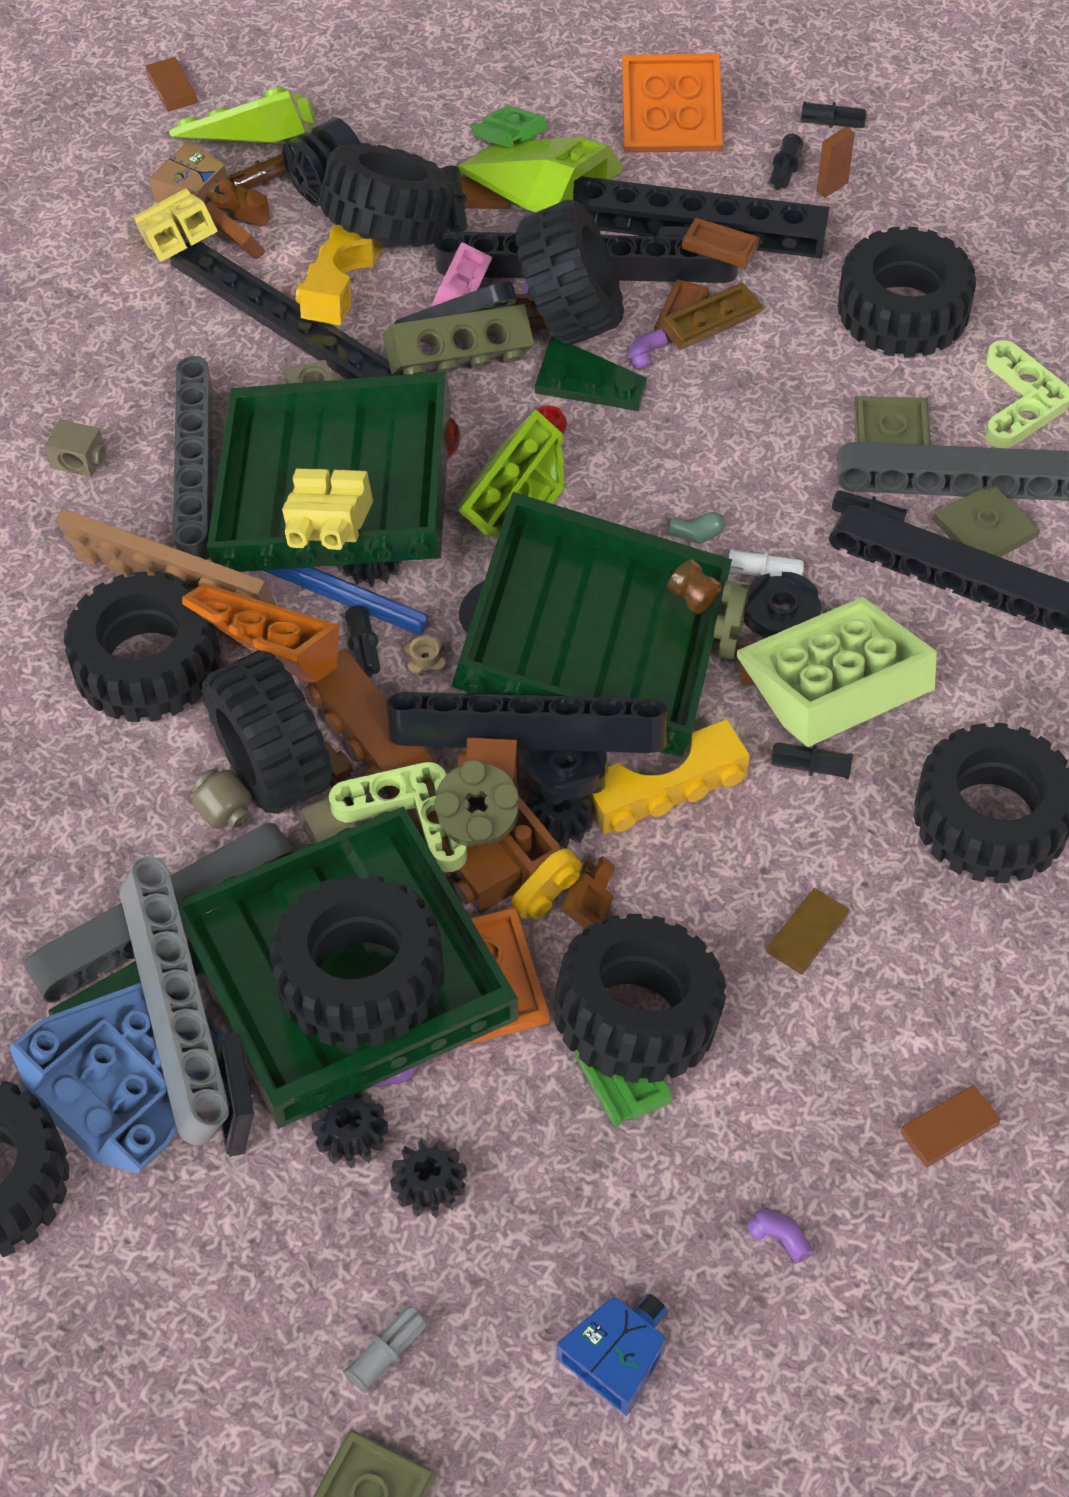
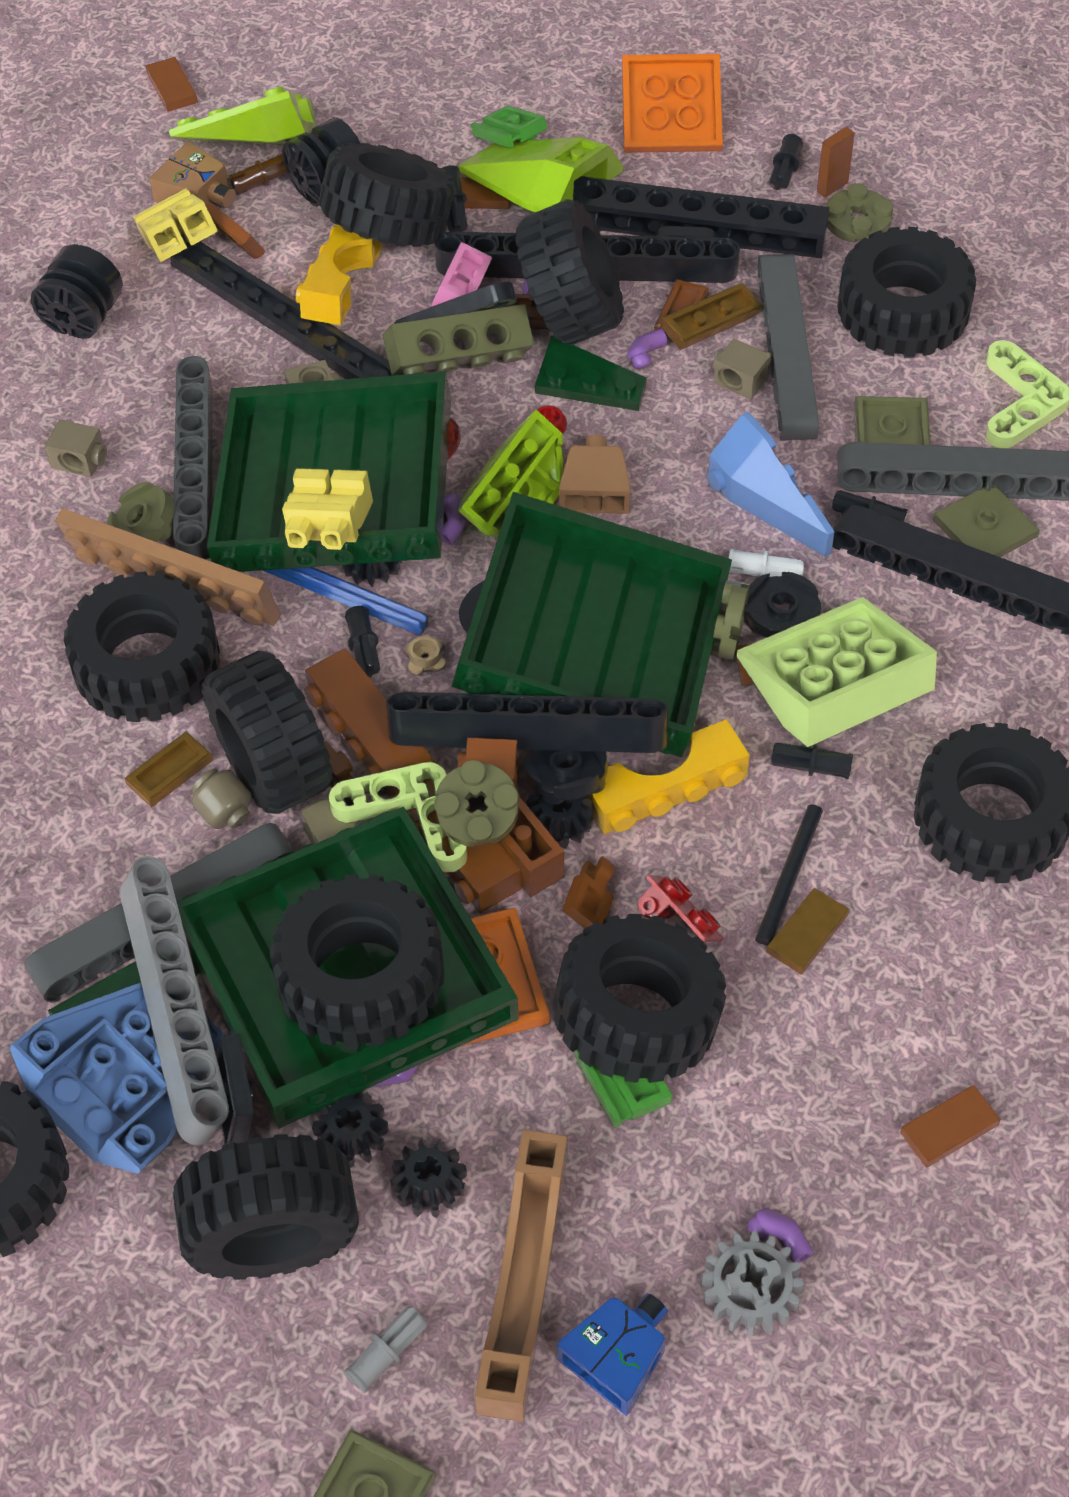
(76, 291): none -> black wheel
(145, 512): none -> olive plate
(168, 769): none -> pearl gold tile
(246, 203): dark orange plate -> none
(265, 1207): none -> black tyre
(298, 640): orange wedge -> none
(456, 521): none -> medium lavender arm
(523, 1277): none -> medium nougat arch
(546, 883): yellow plate -> none
(595, 478): none -> medium nougat torso
(671, 897): none -> red hinge
(694, 586): clear orange wheel -> none
(698, 530): sand green arm -> none
(720, 242): dark orange tile -> none
(741, 368): none -> dark tan brick
(757, 482): none -> medium blue wedge
(764, 1266): none -> light grey gear
(788, 347): none -> dark grey beam
(789, 875): none -> black bar
(833, 115): black axle -> none
(858, 199): none -> olive plate

